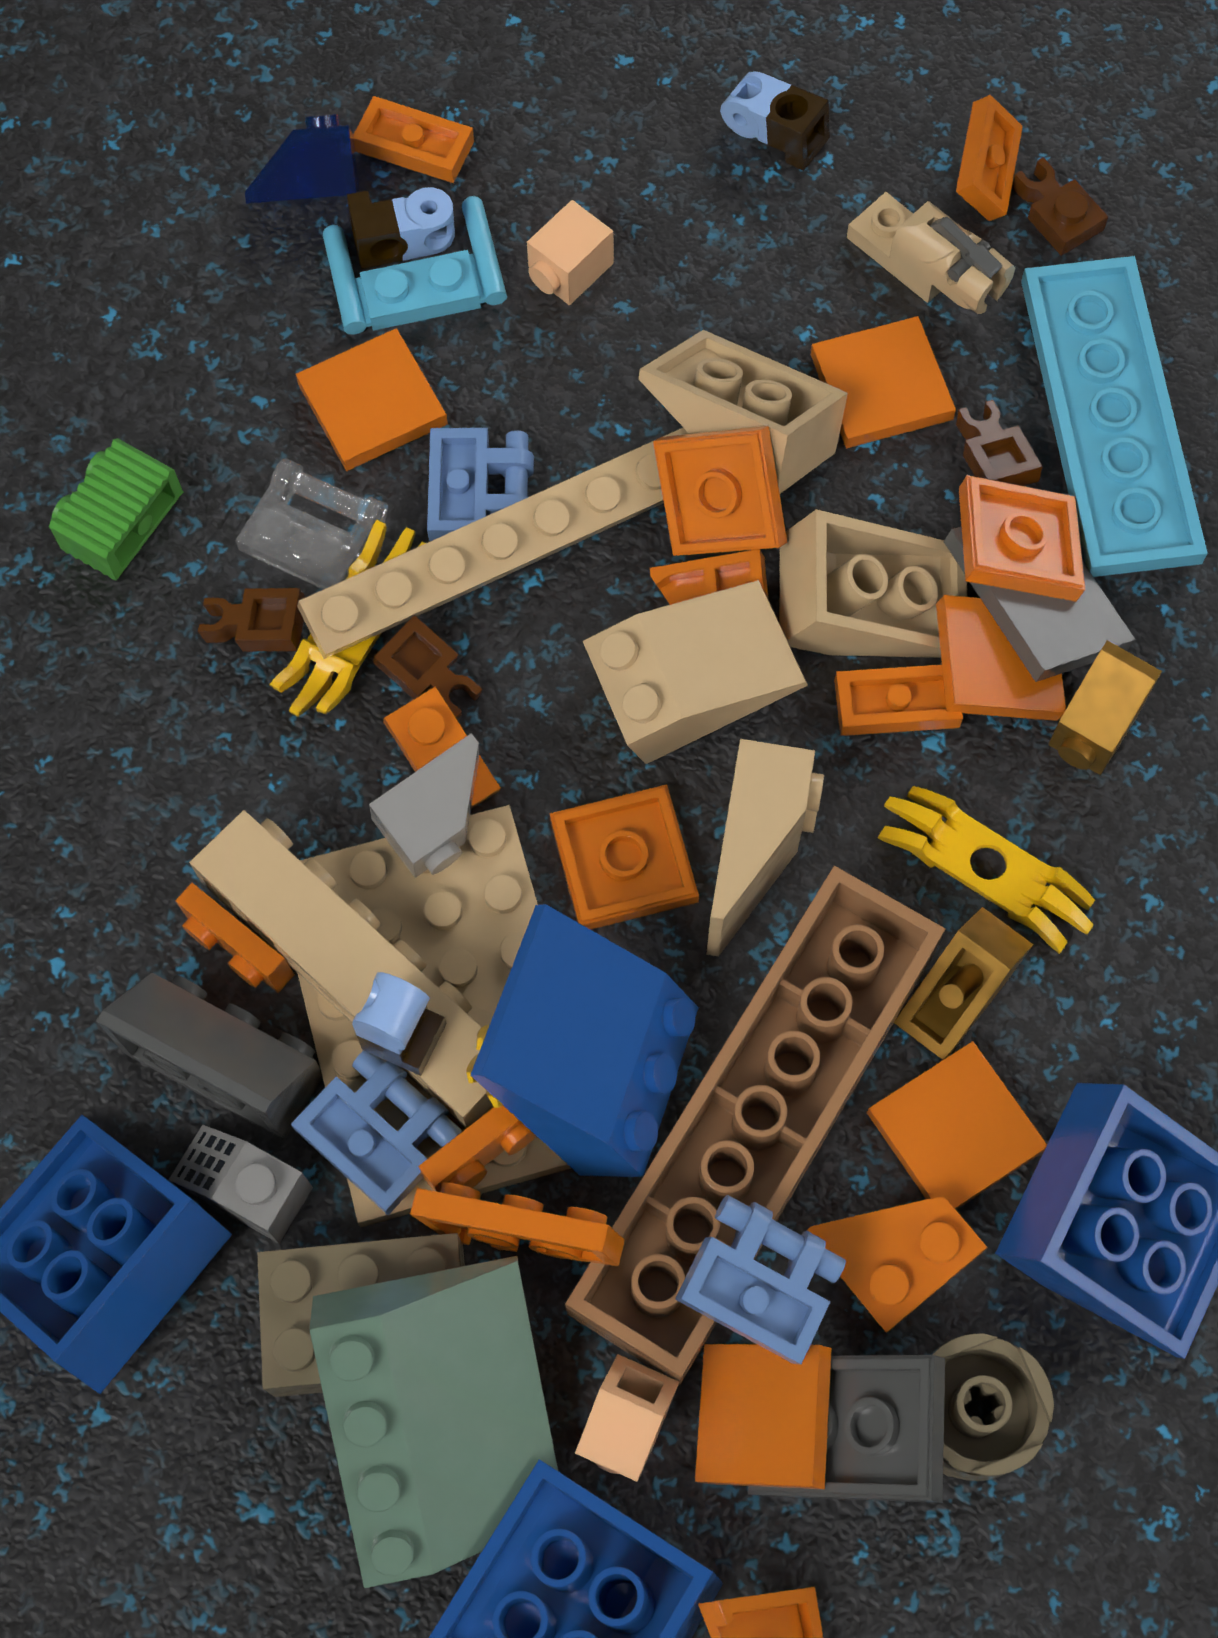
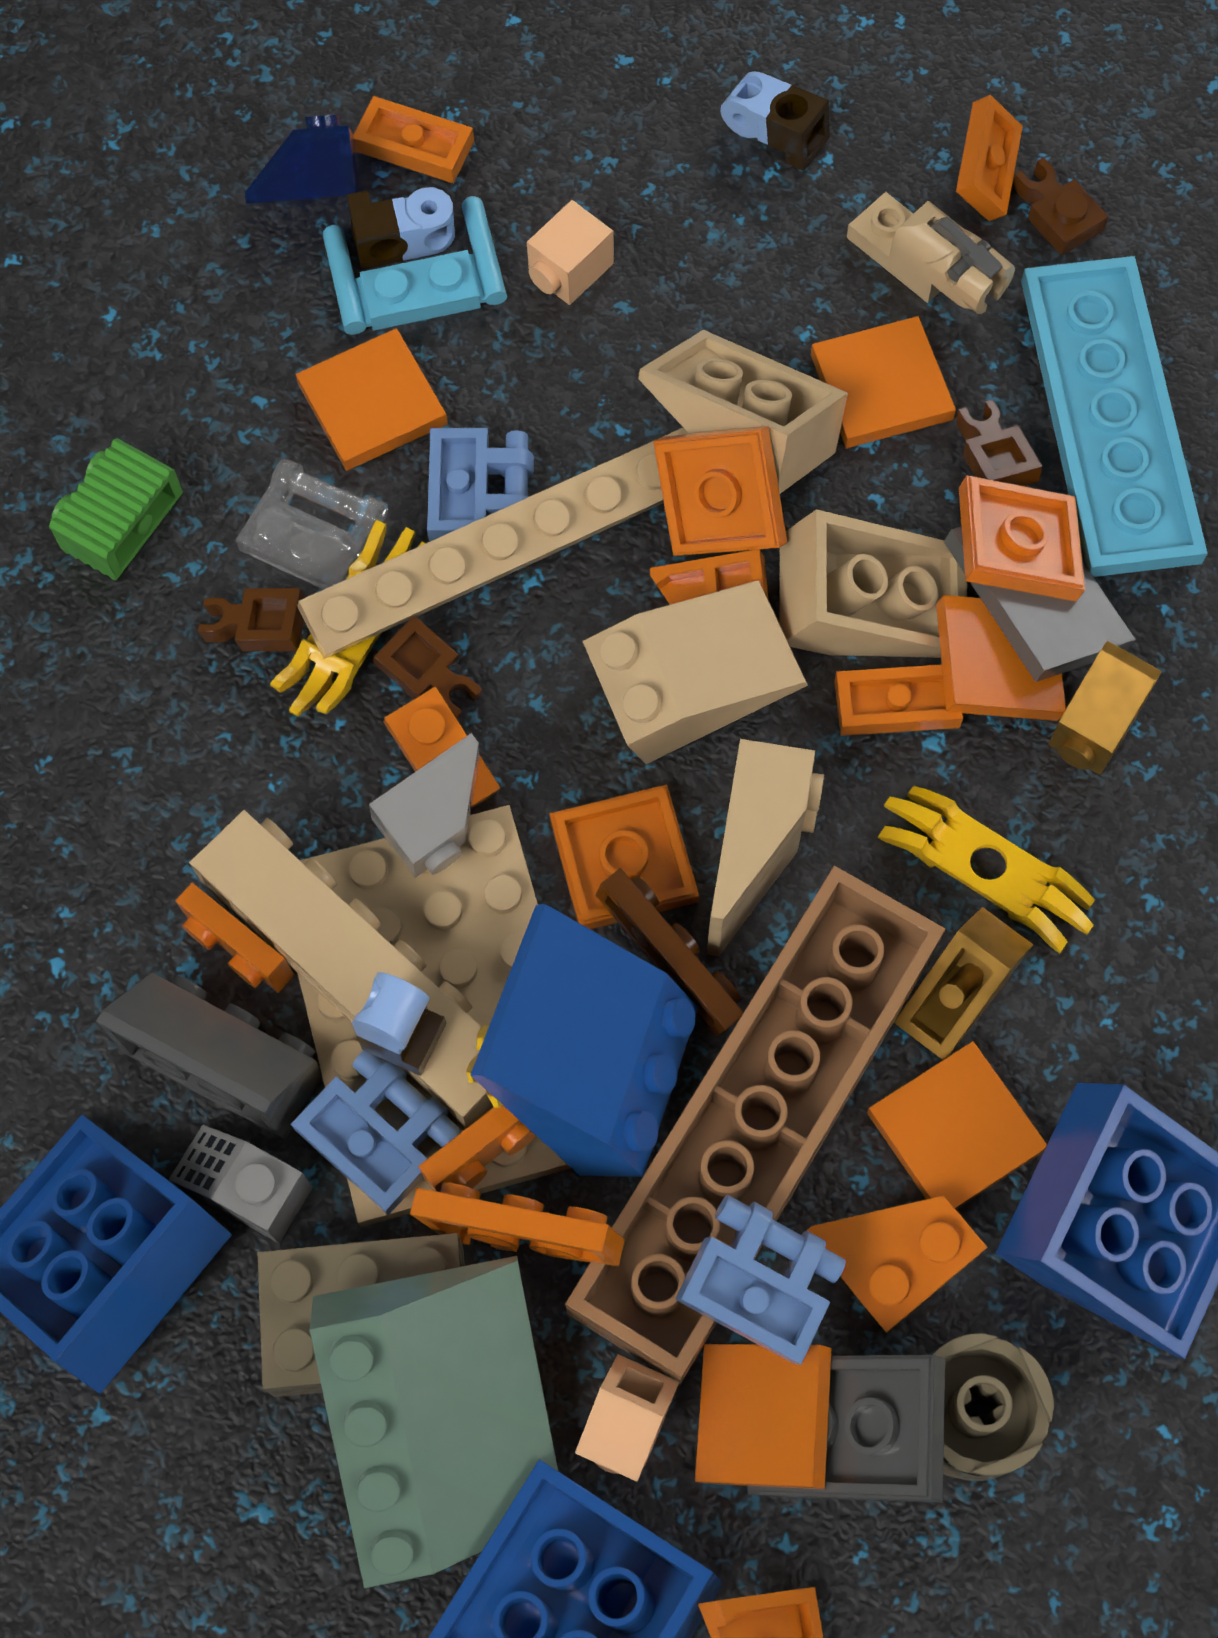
(670, 949): none -> reddish brown plate

